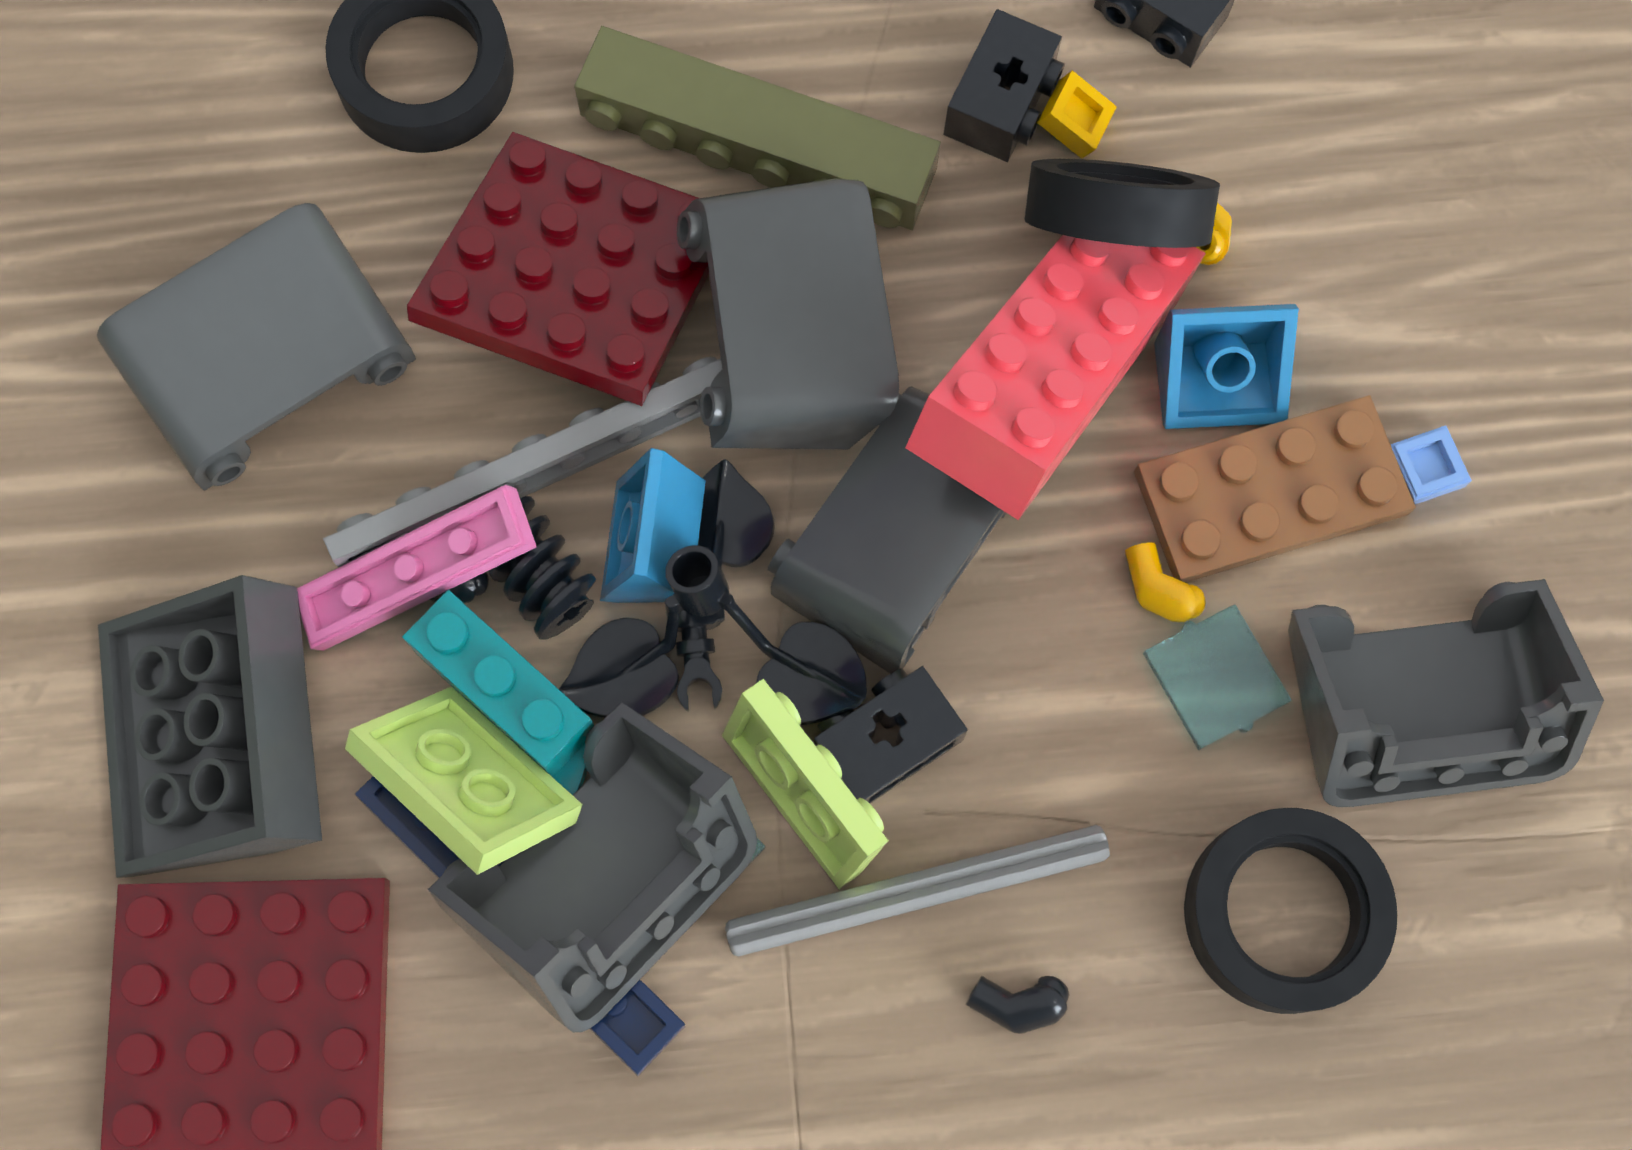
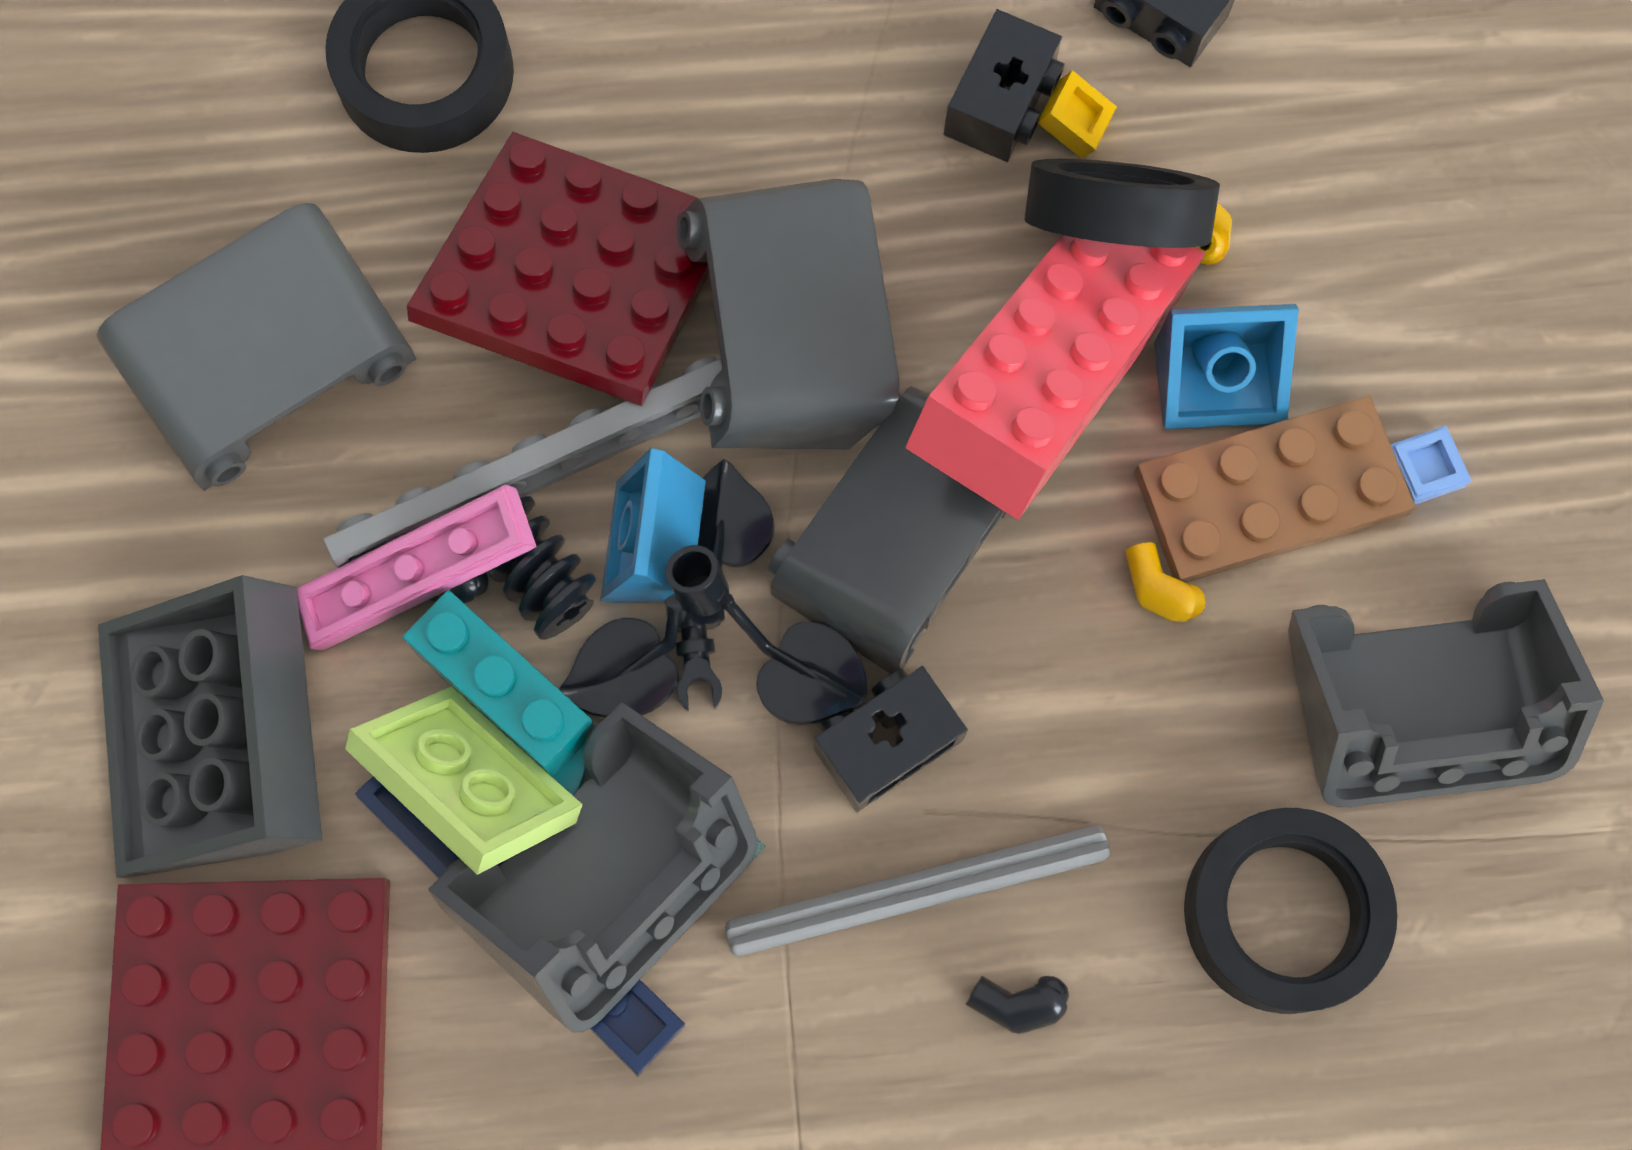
(752, 125): olive brick -> none
(804, 783): yellowish green plate -> none
(1217, 677): clear light blue piece -> none

